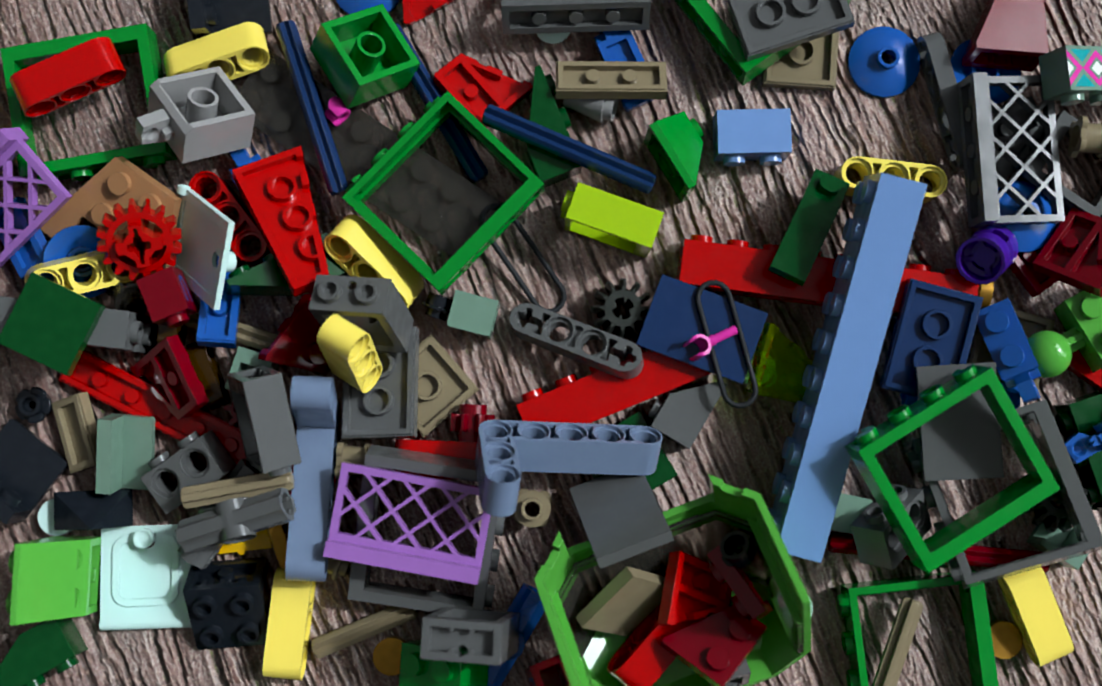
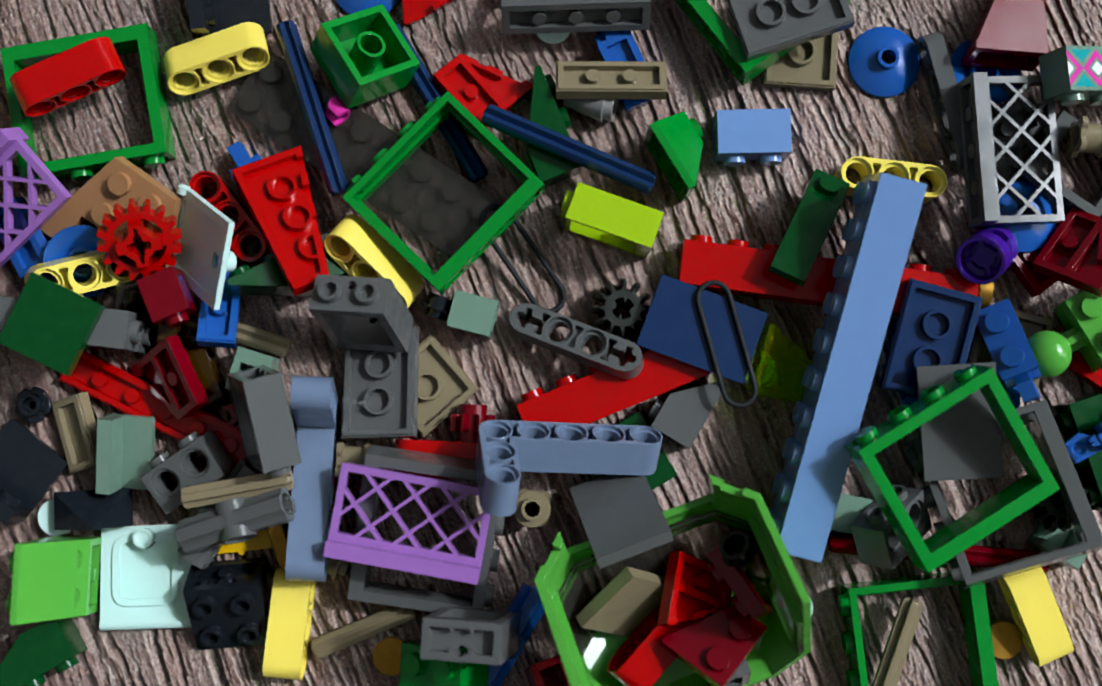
(197, 115): light grey hinge -> none
(297, 341): dark red wing -> none
(349, 353): light yellow beam -> none
(706, 342): dark pink hand -> none

